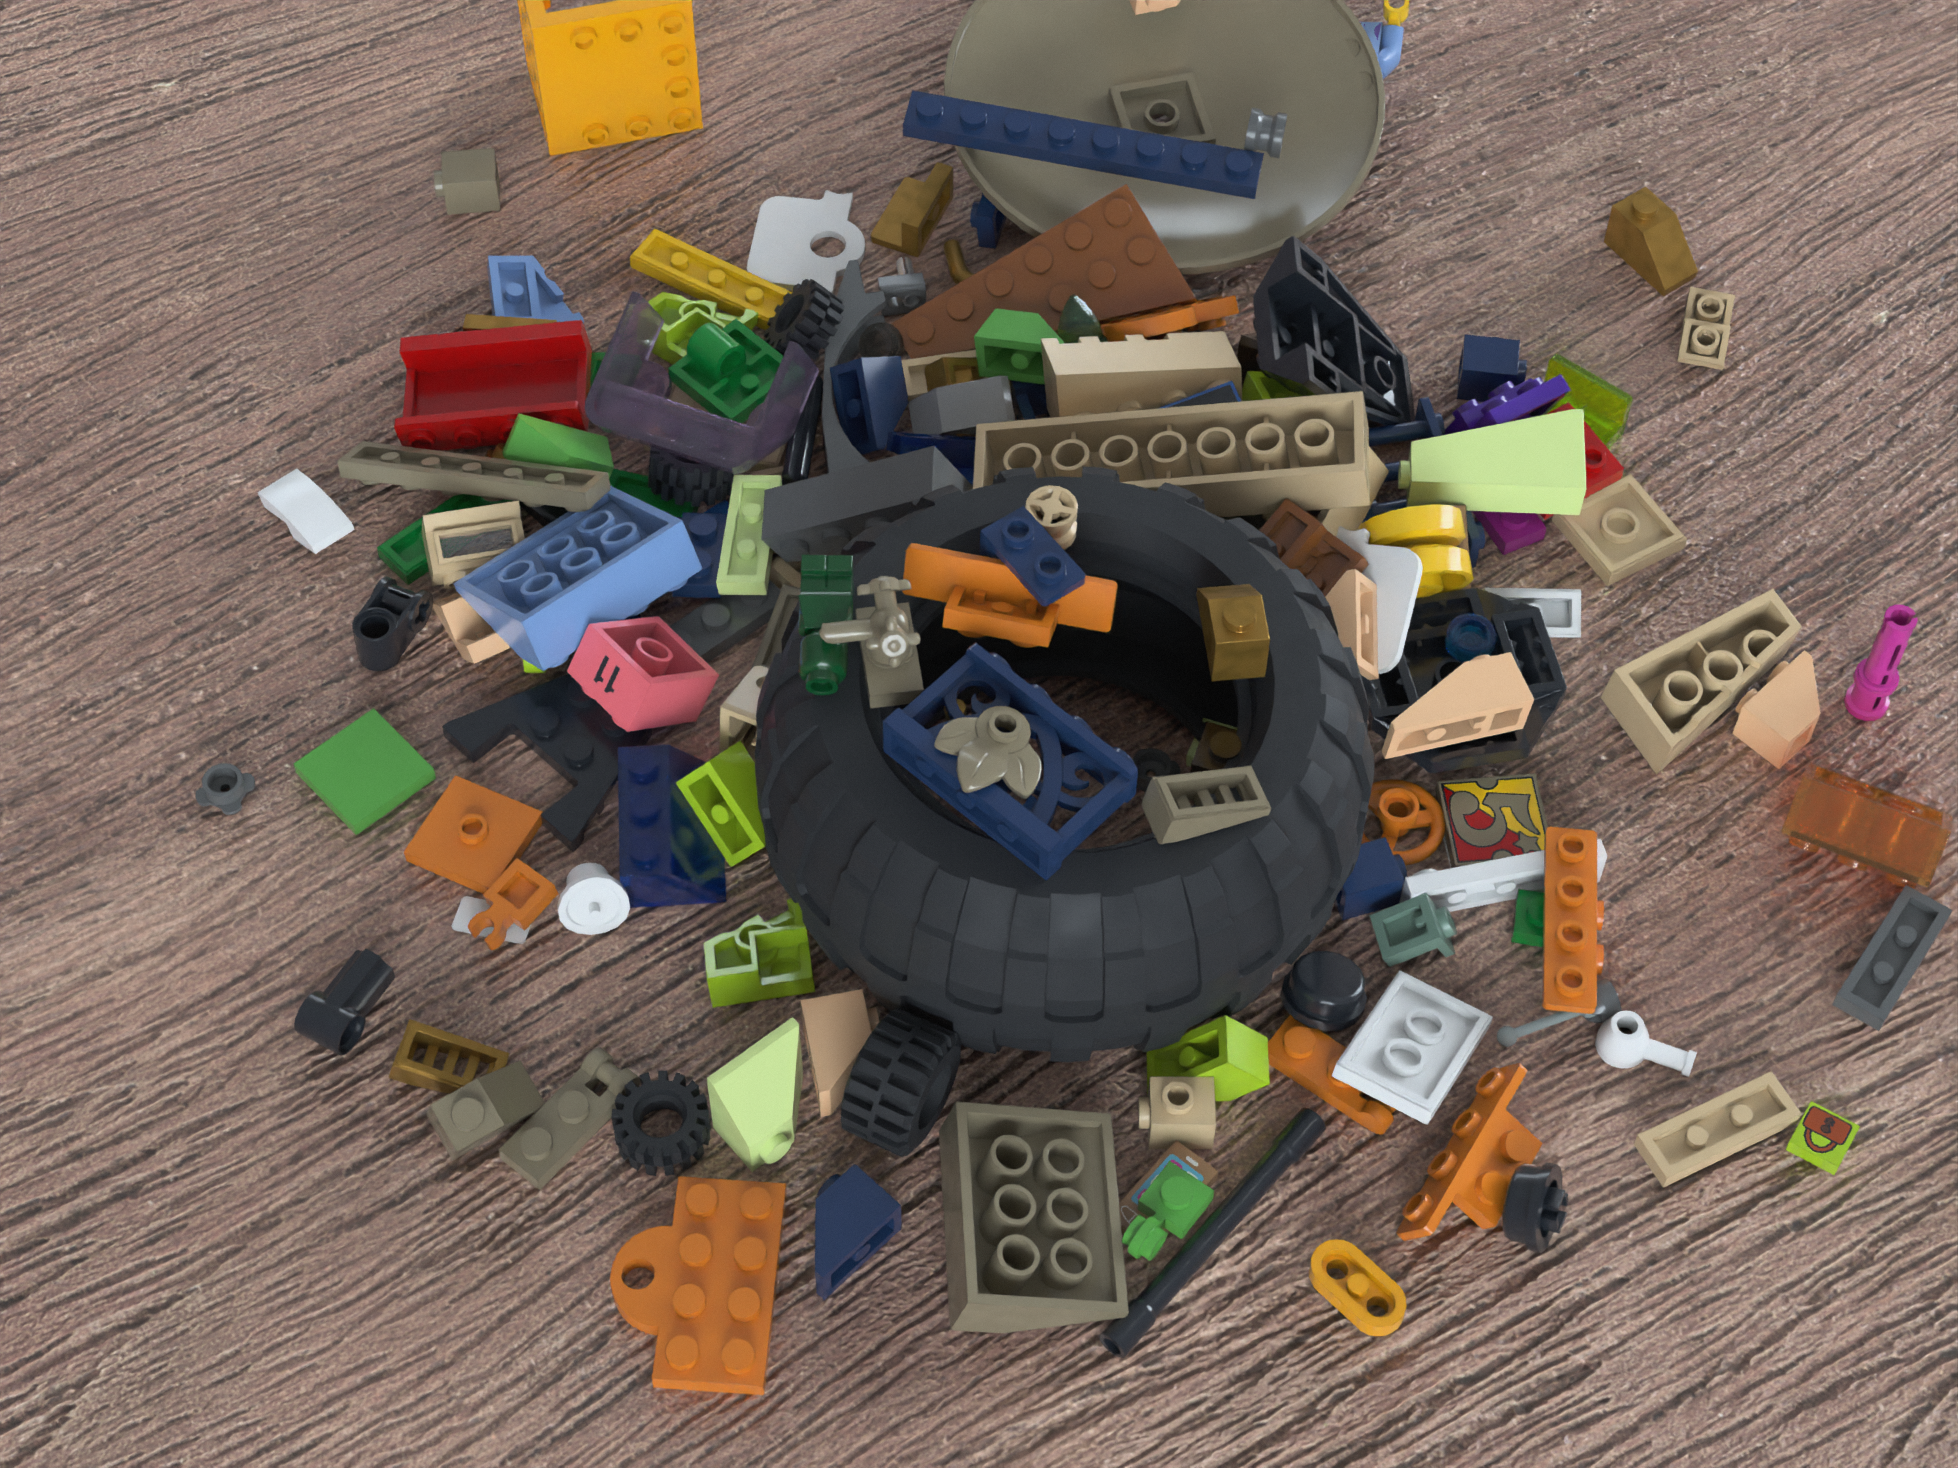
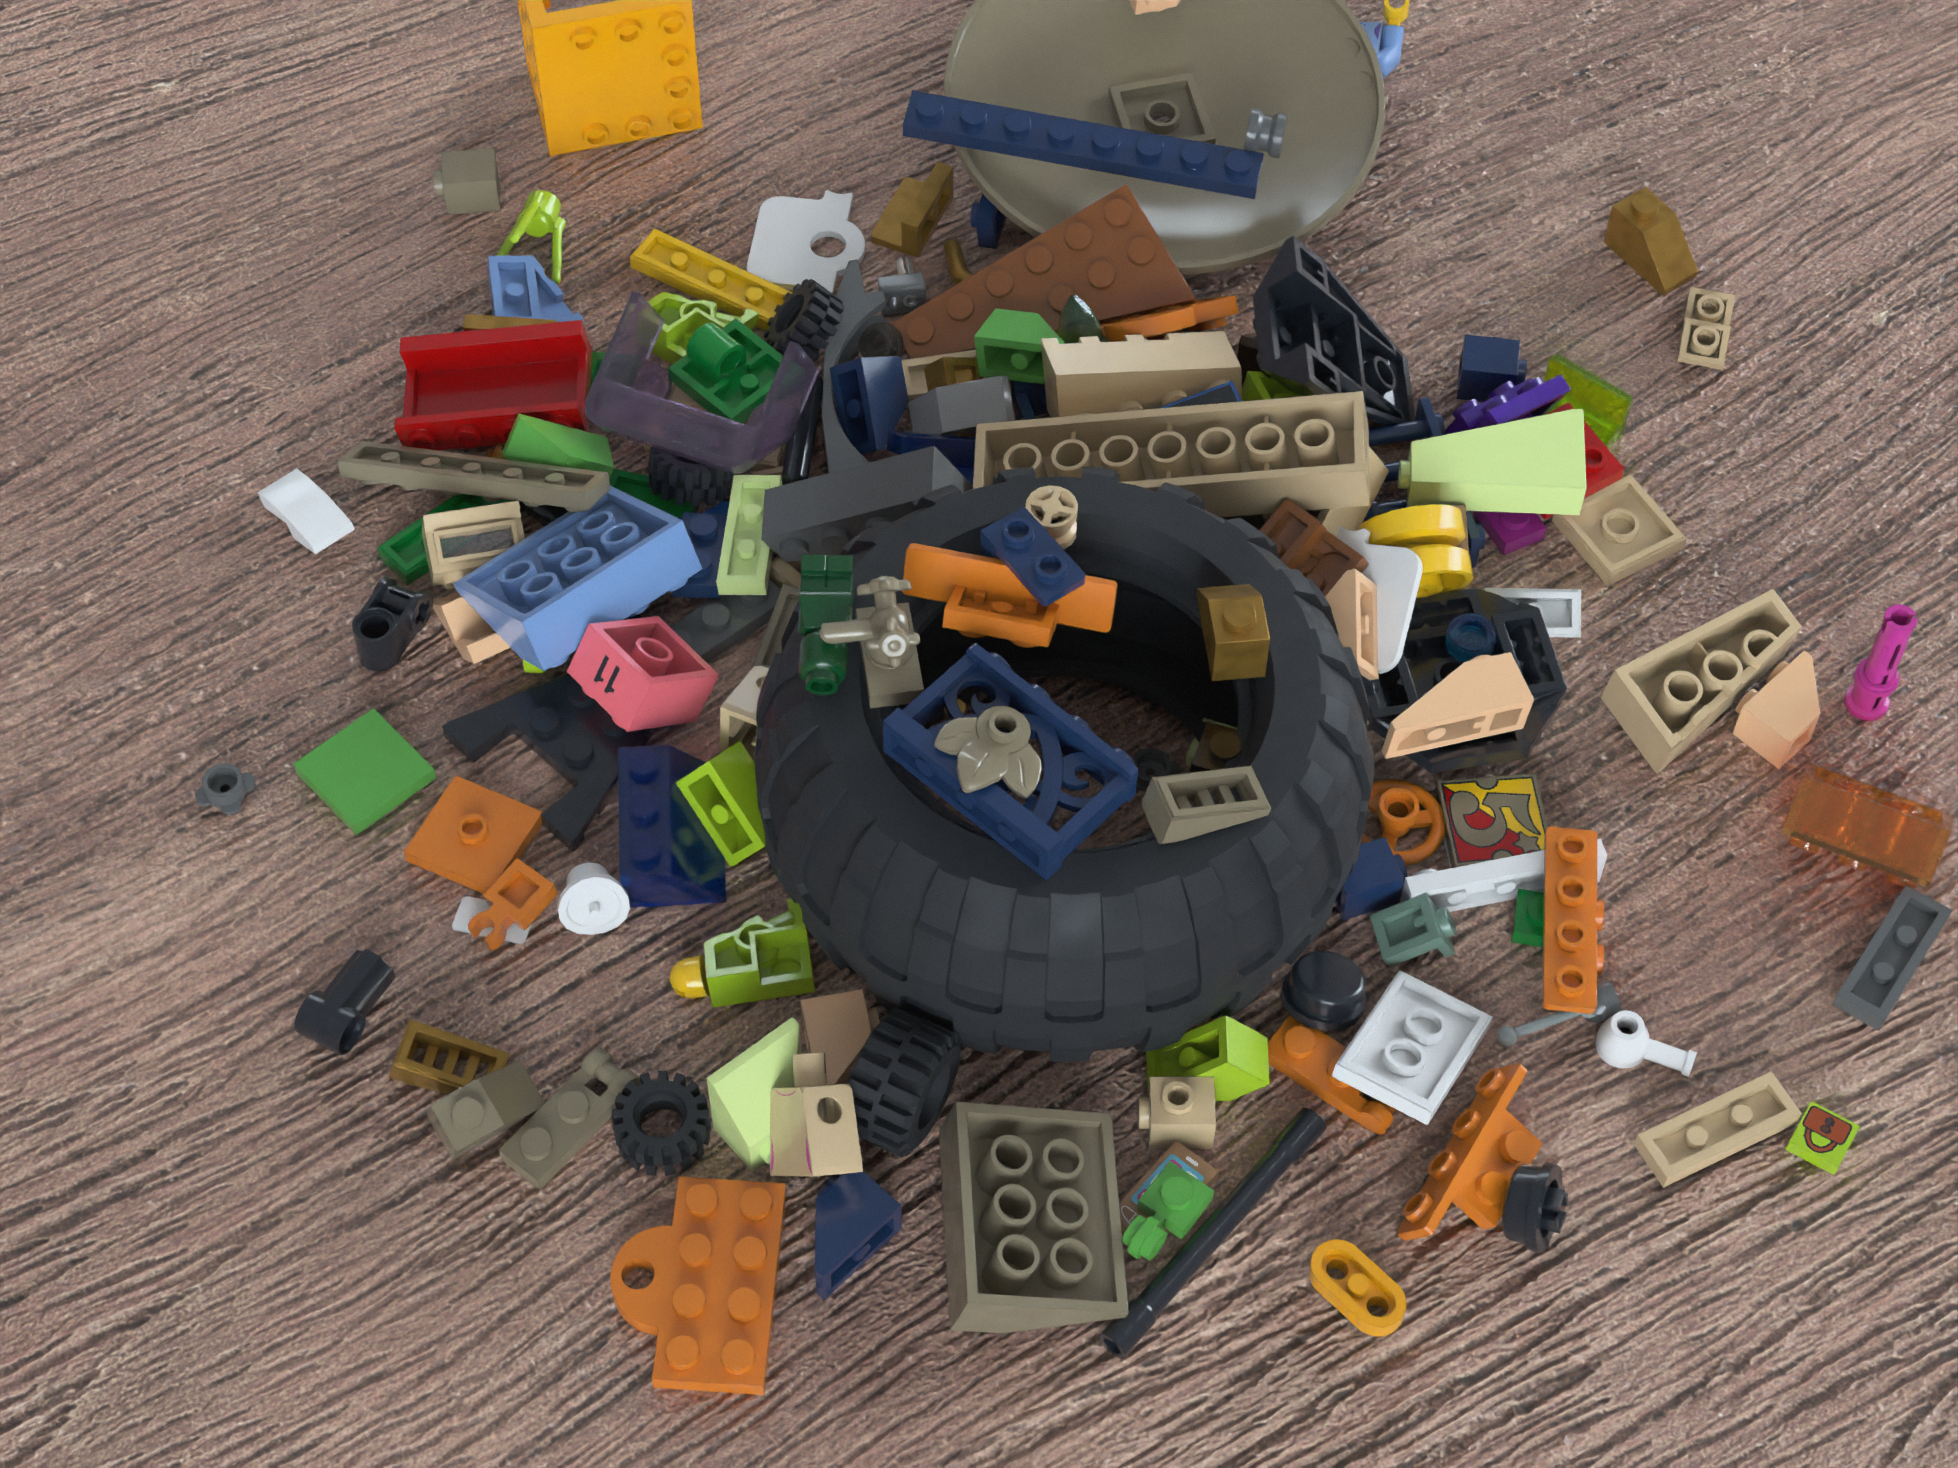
(537, 219): none -> lime plant
(690, 978): none -> yellow hinge
(813, 1124): none -> tan torso

